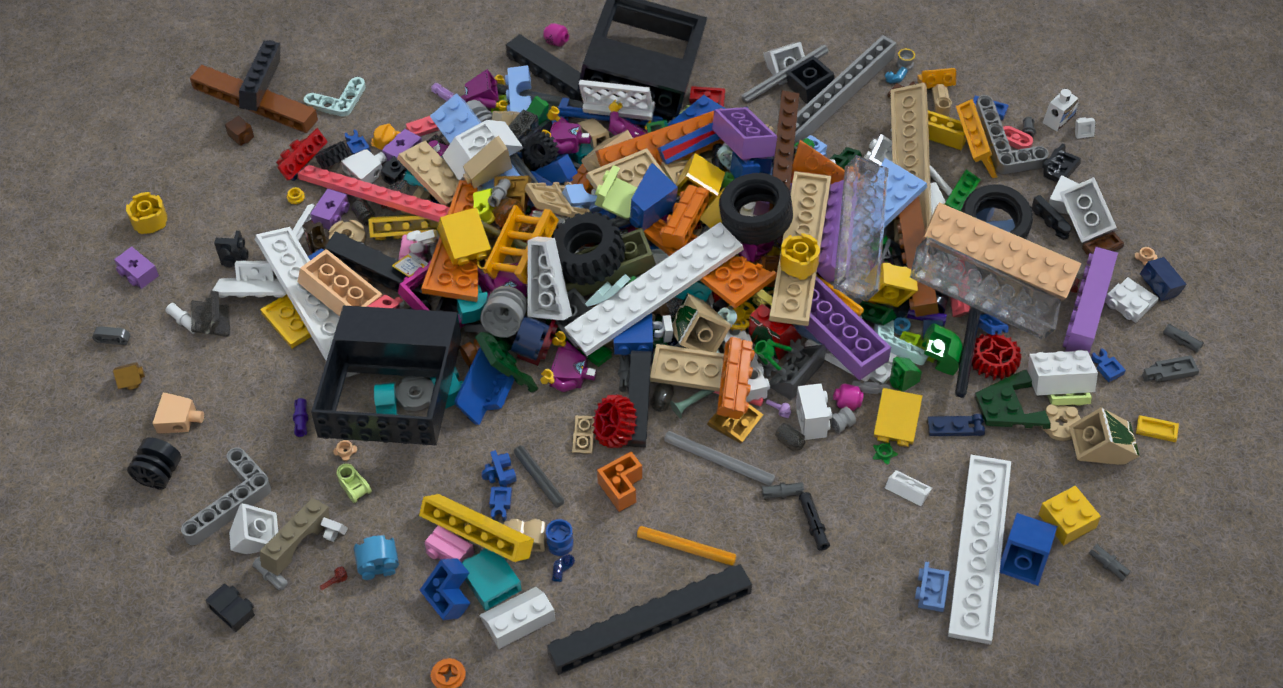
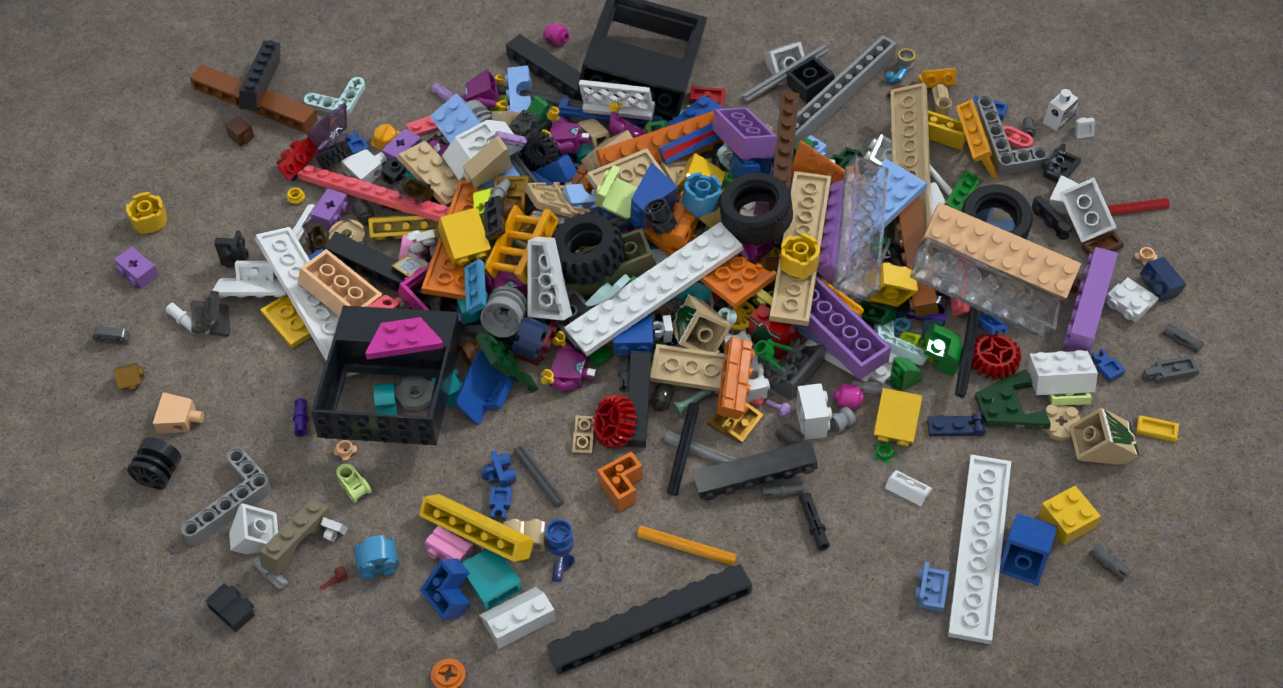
(329, 128): none -> clear purple slope
(403, 338): none -> dark pink wing
(416, 189): none -> dark brown hips
(475, 286): none -> dark azure plate
(494, 218): none -> black hinge
(511, 139): none -> lavender axle
(660, 216): none -> black wheel
(683, 449): none -> black axle
(701, 194): none -> dark azure brick
(755, 470): none -> black brick
(1140, 206): none -> red axle

